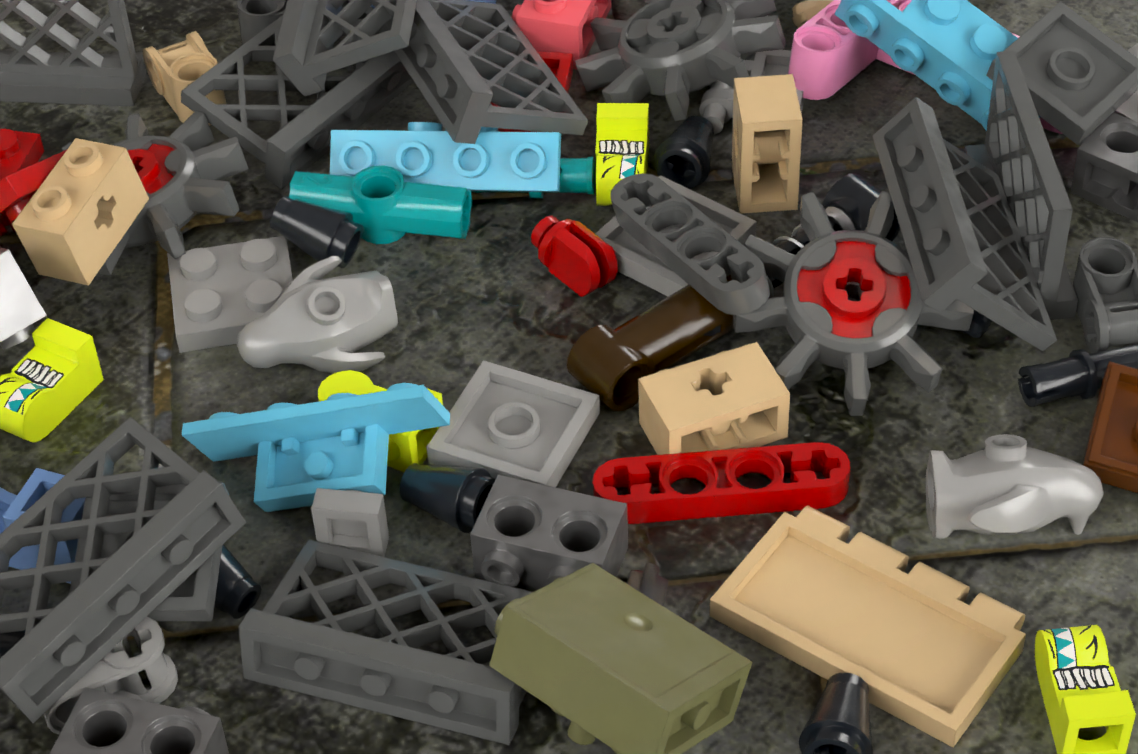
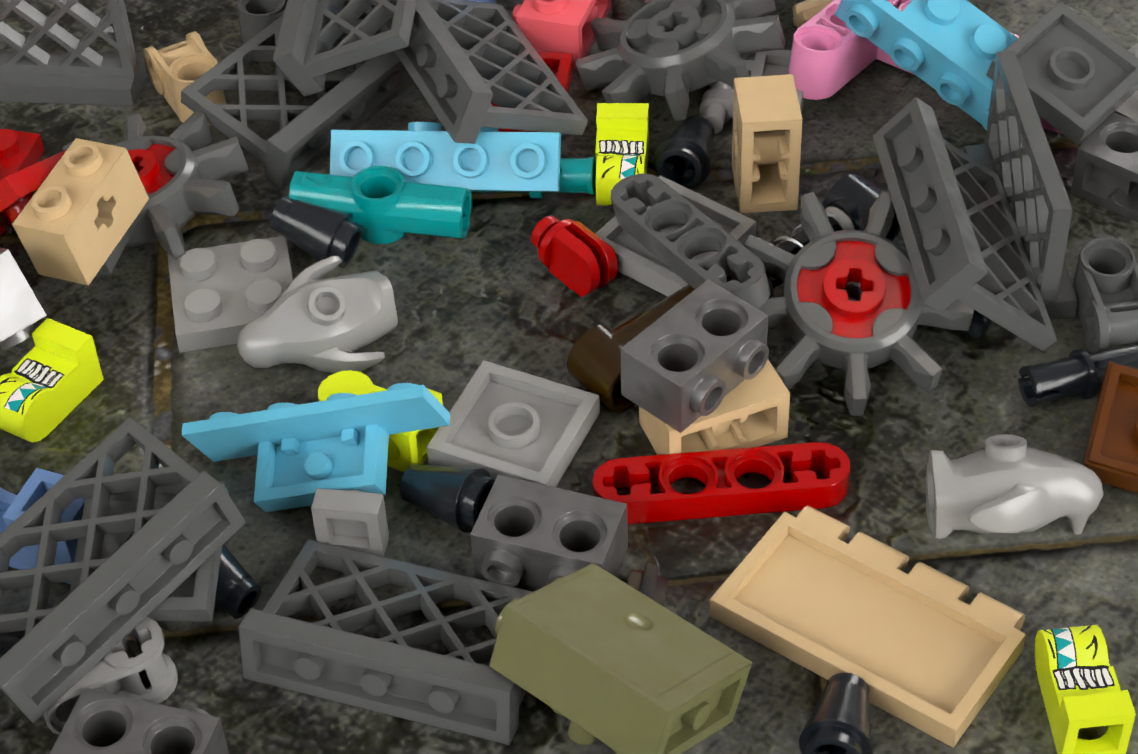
(694, 355): none -> flat silver brick

